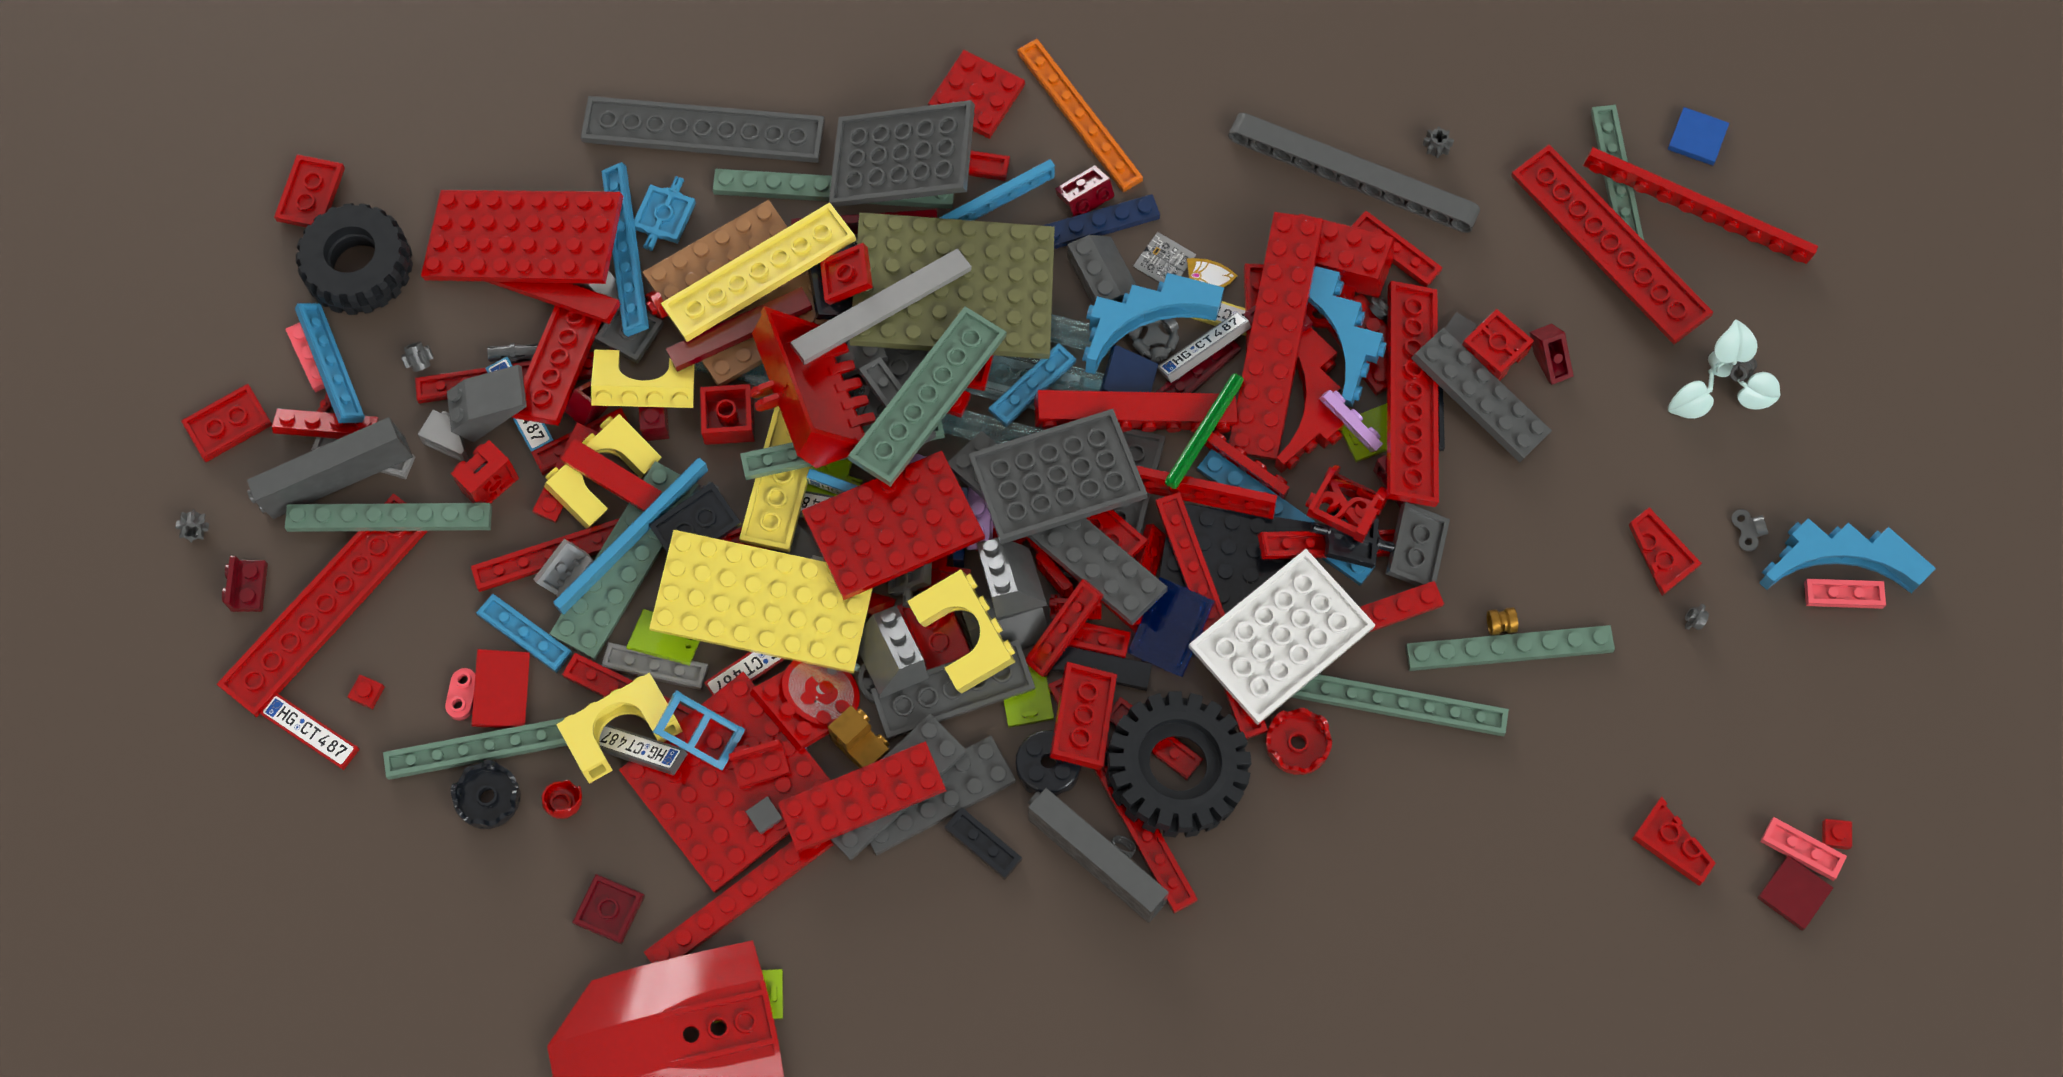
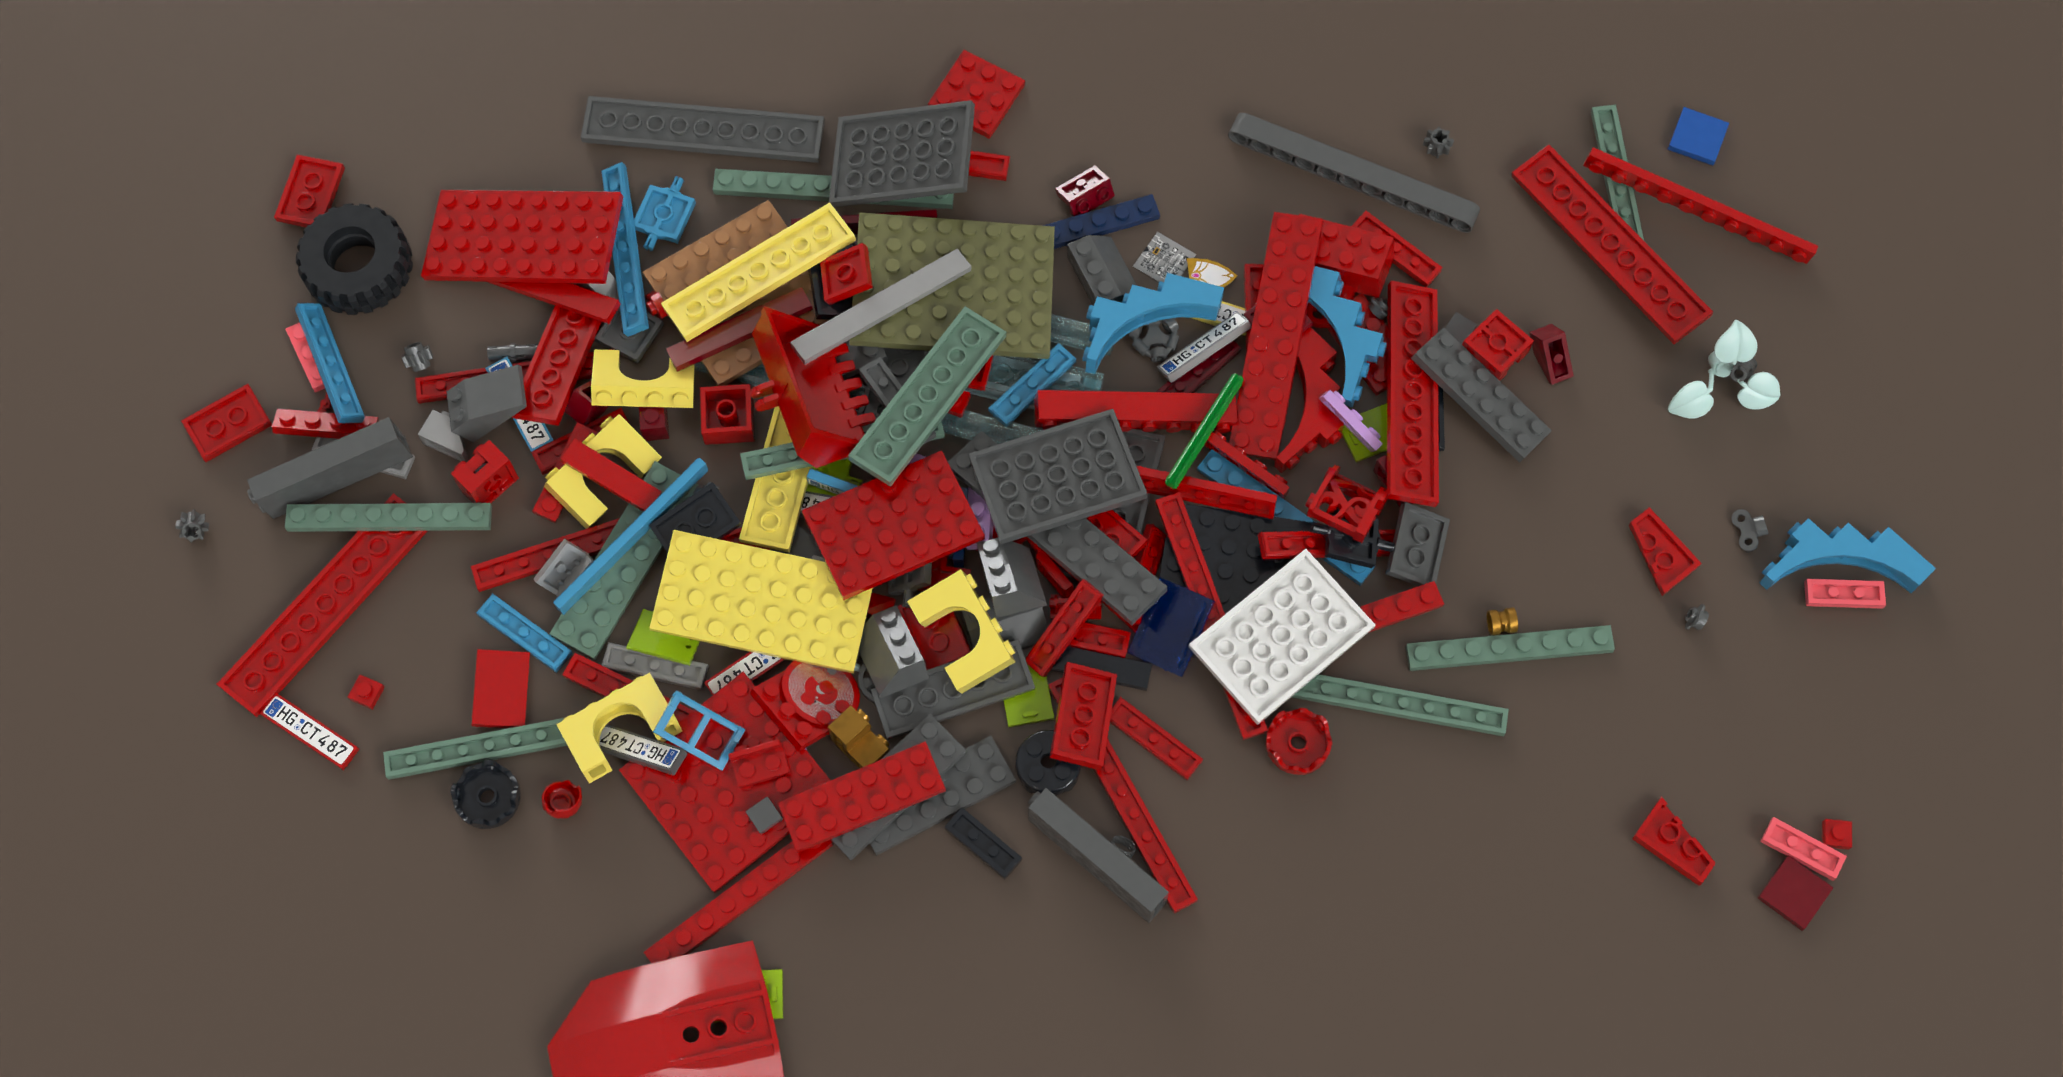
(245, 585): dark red bracket -> none
(461, 693): coral plate -> none
(608, 909): dark red tile -> none
(1004, 193): dark azure tile -> none
(1080, 115): orange tile -> none
(1128, 372): dark blue tile -> none
(1167, 808): black tyre -> none

